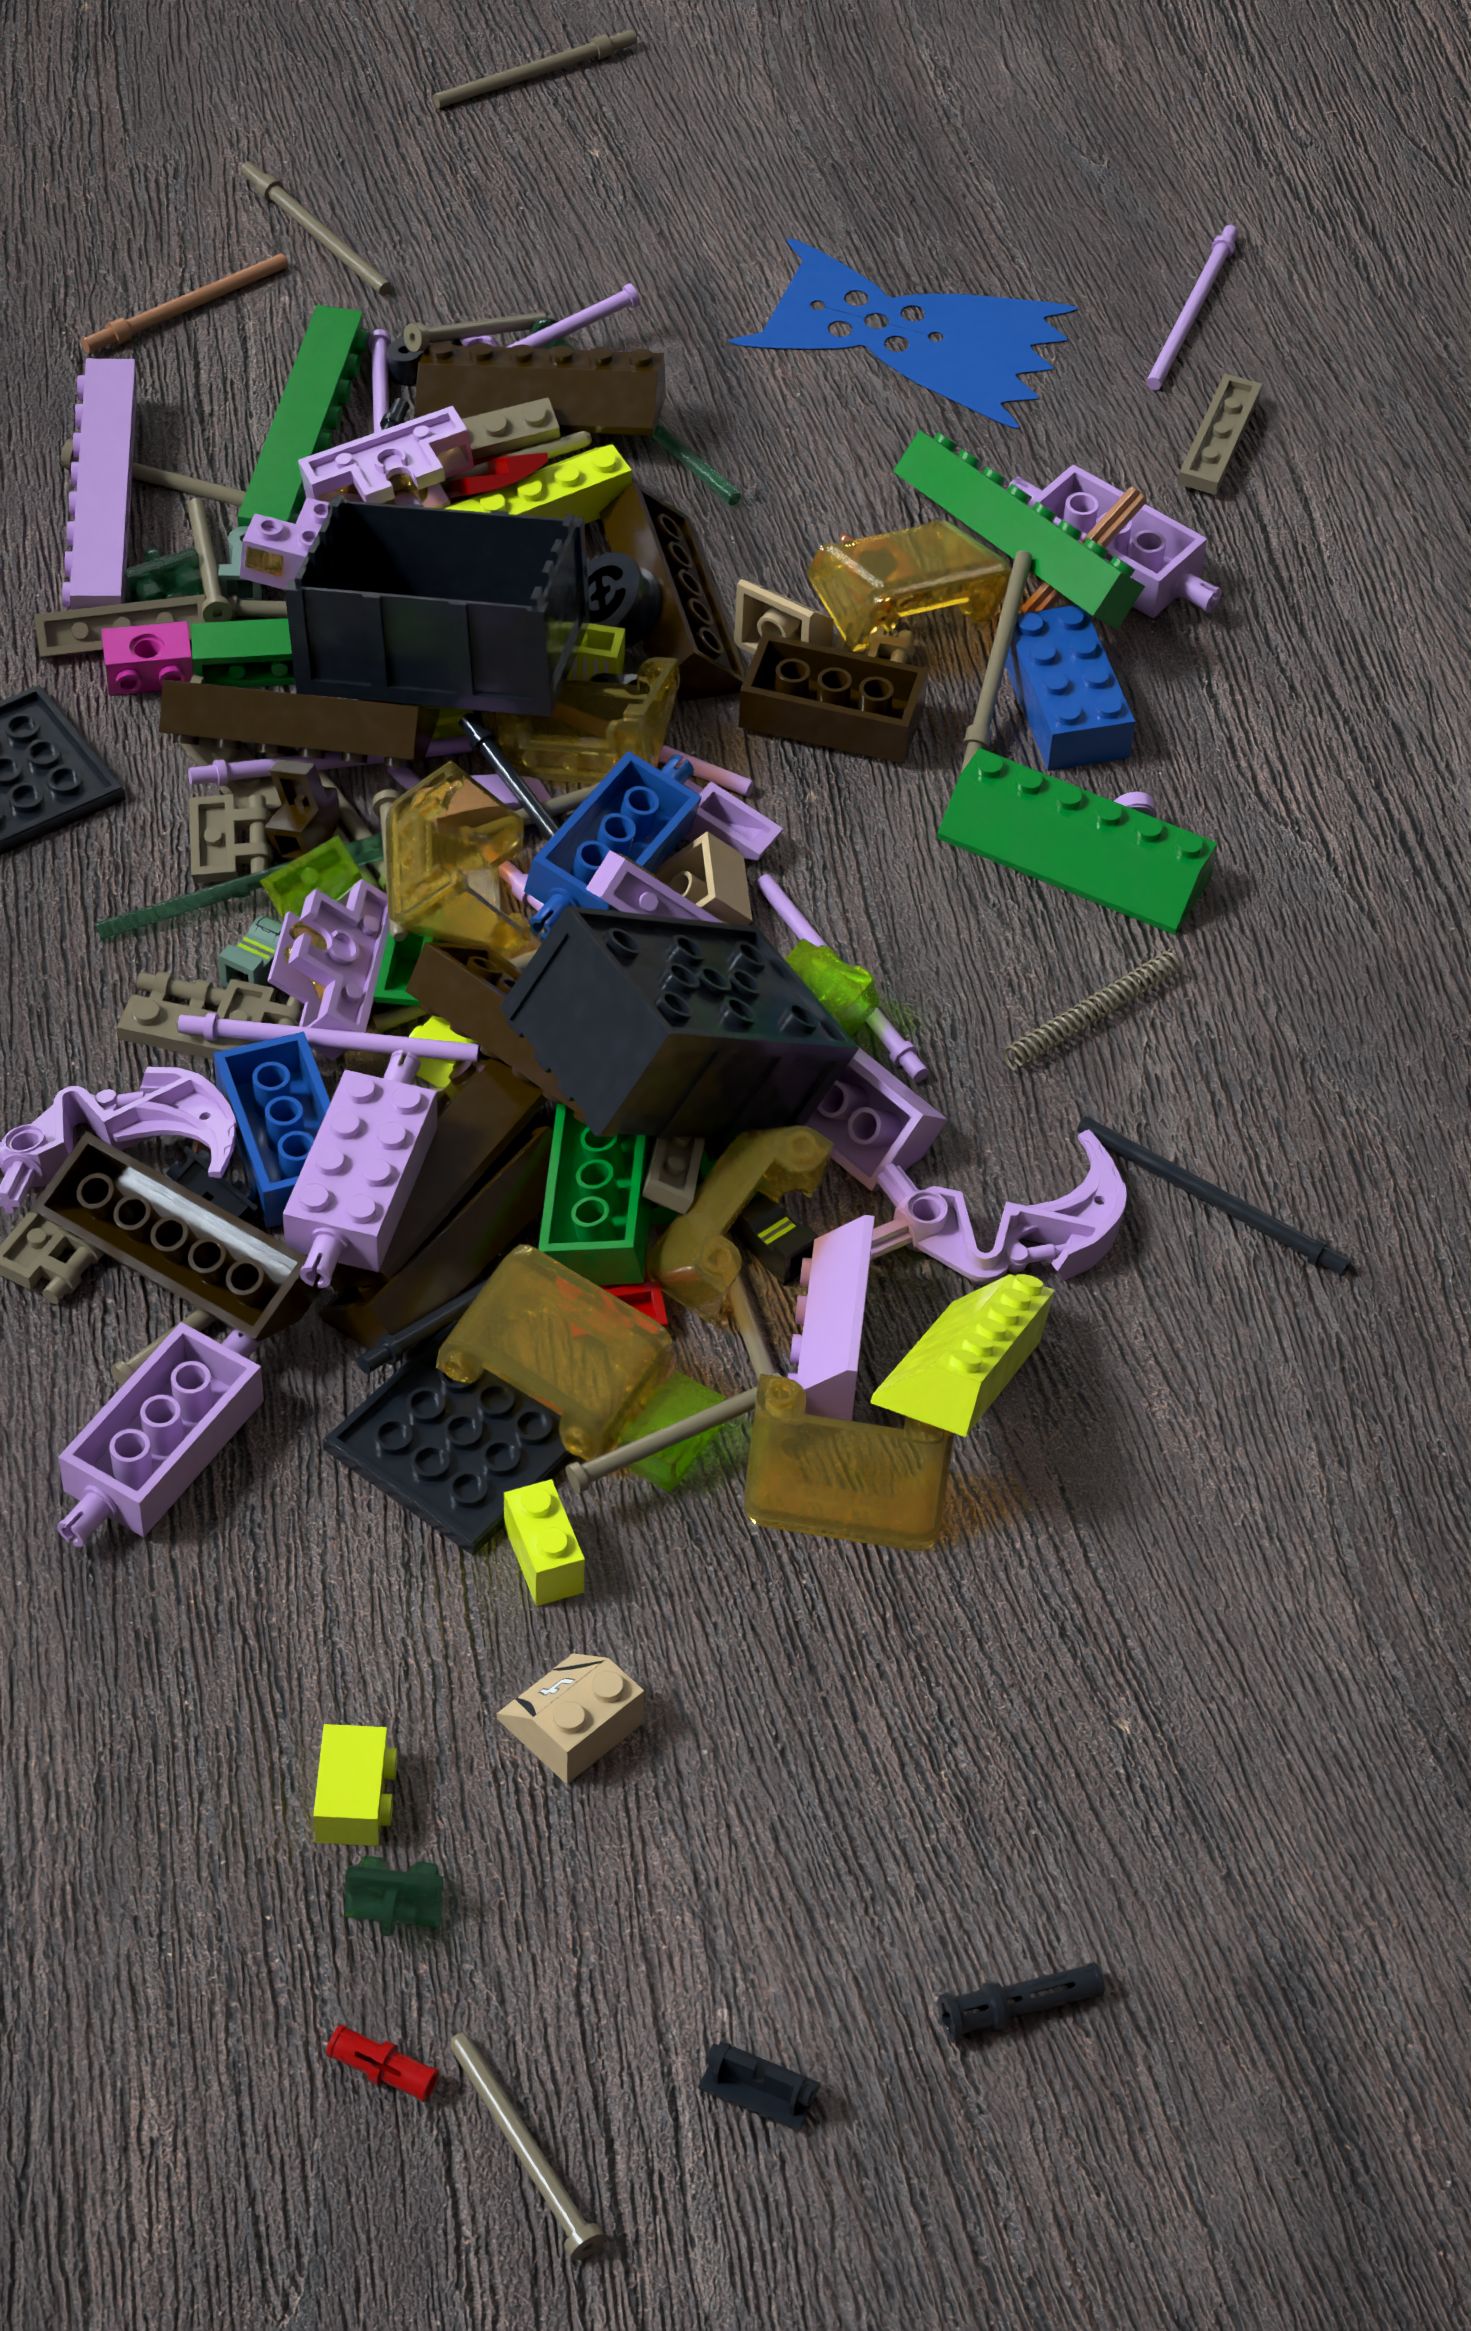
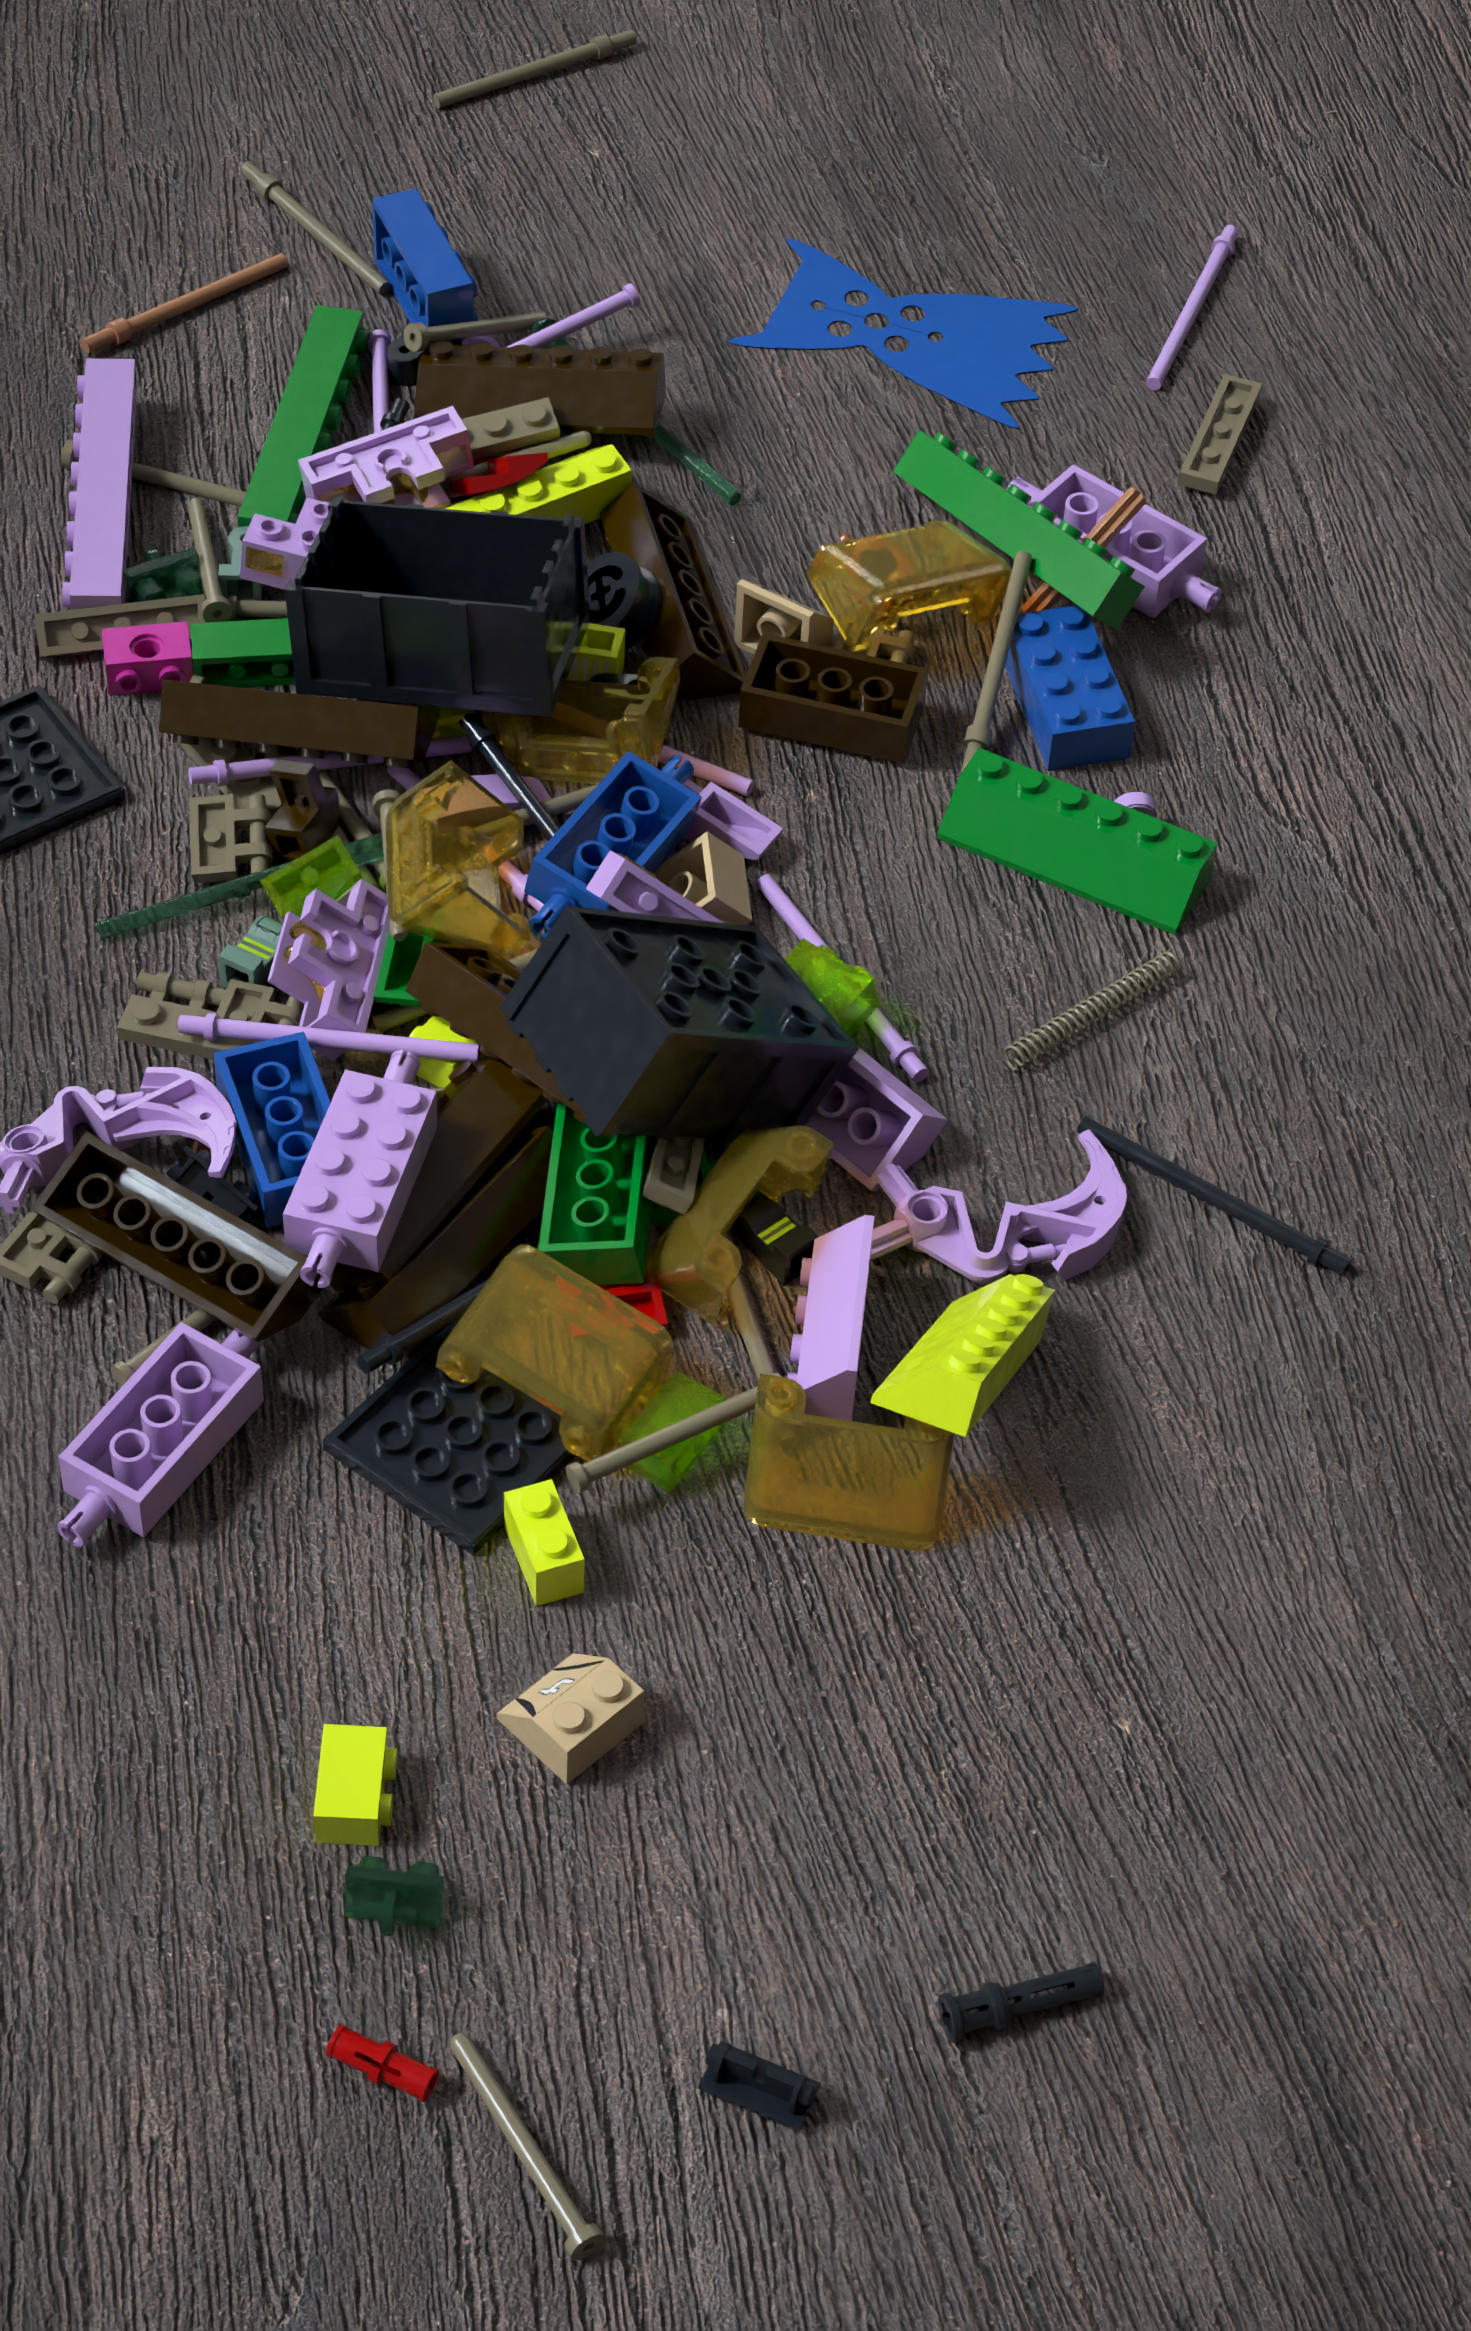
(420, 262): none -> blue brick

